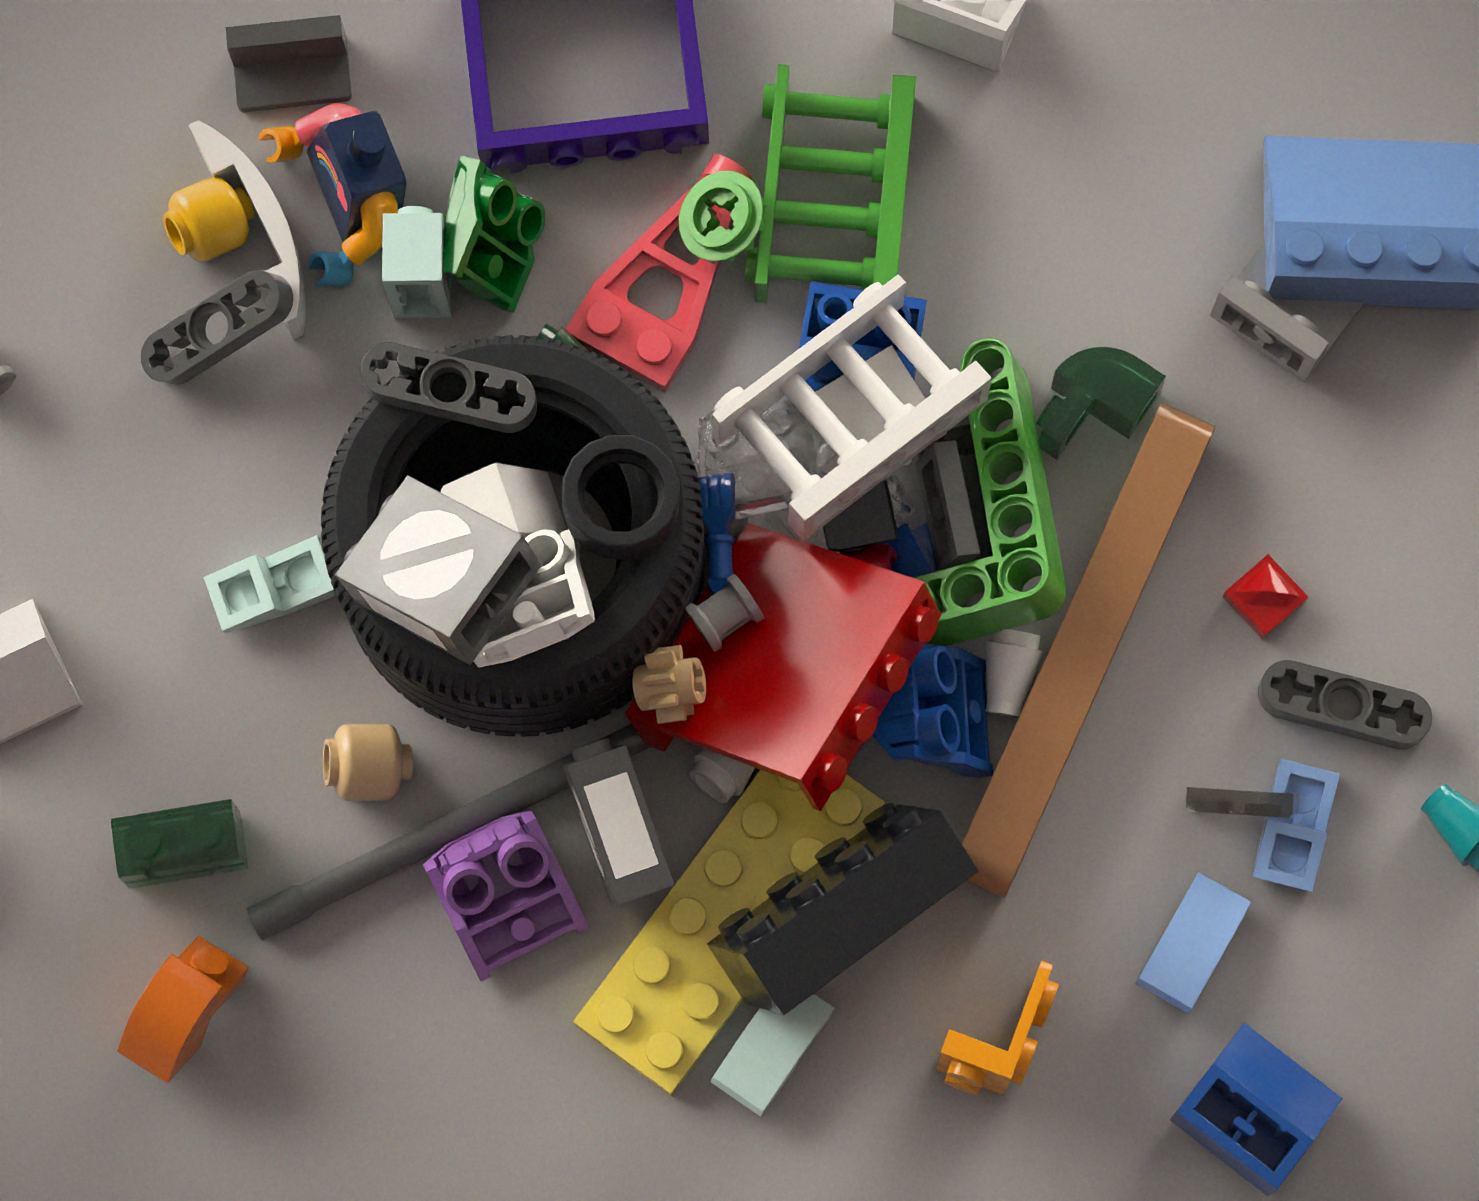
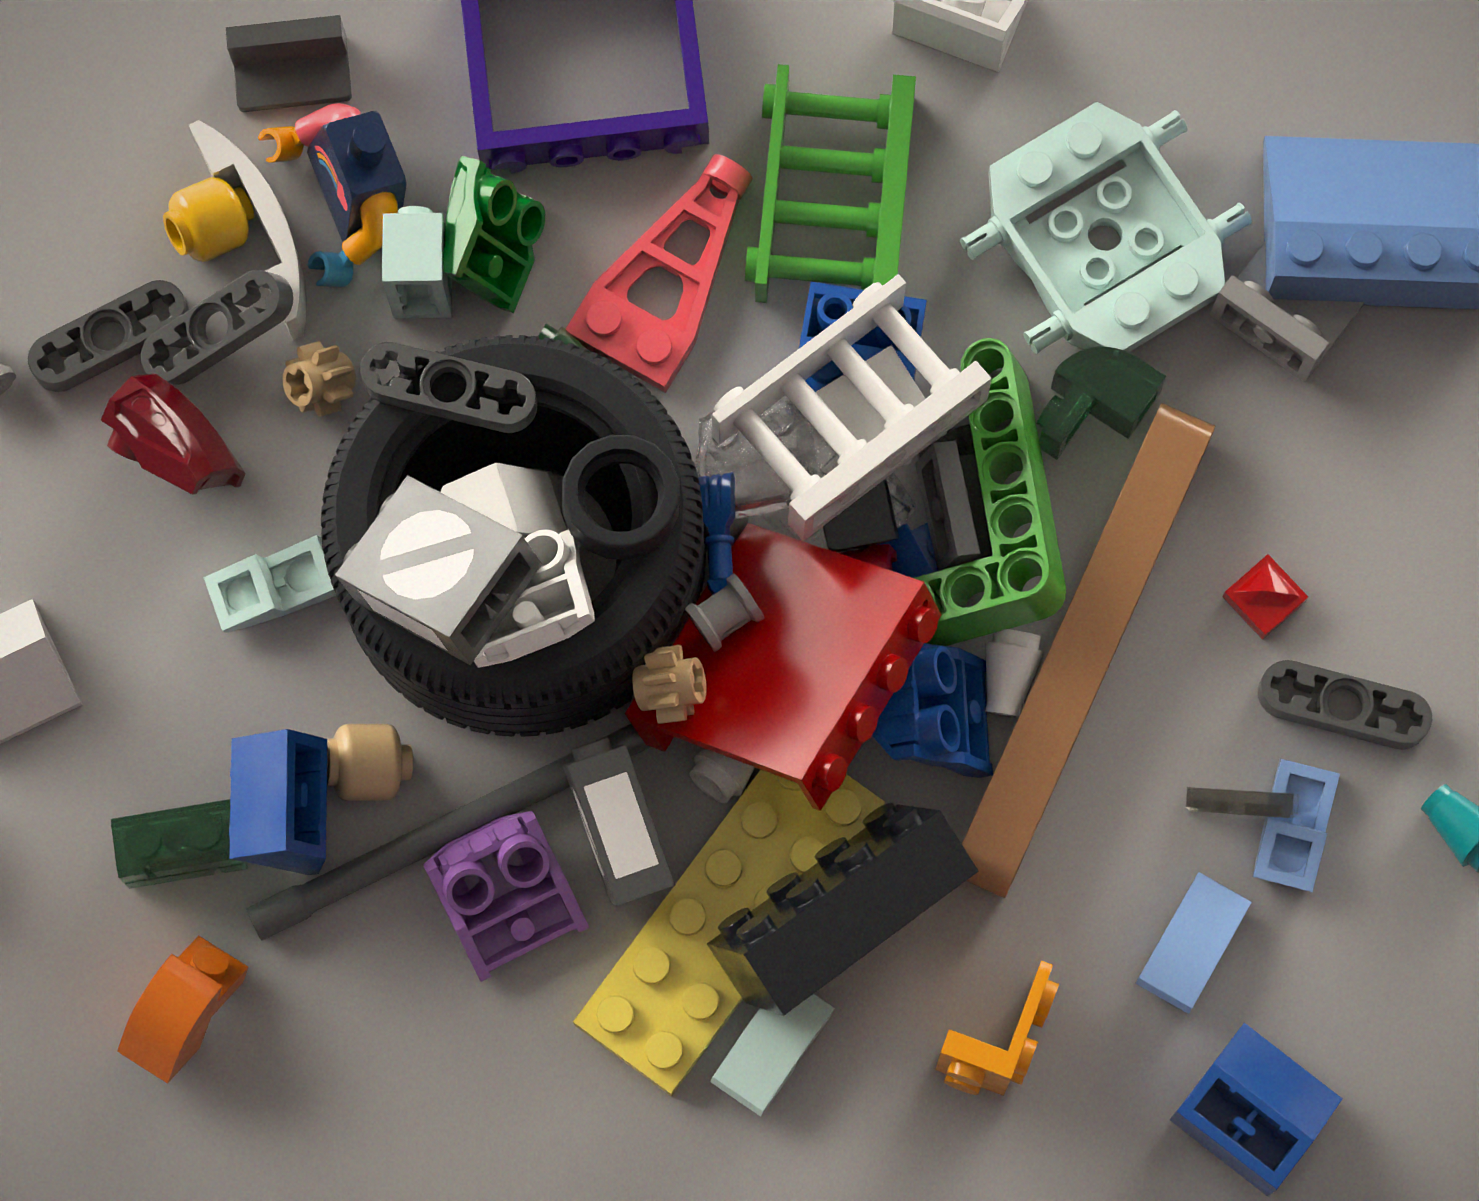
(85, 326): none -> dark grey beam
(169, 436): none -> dark red slope
(279, 800): none -> blue slope
(319, 378): none -> tan gear
(699, 222): gear -> none
(1137, 201): none -> light aqua piece

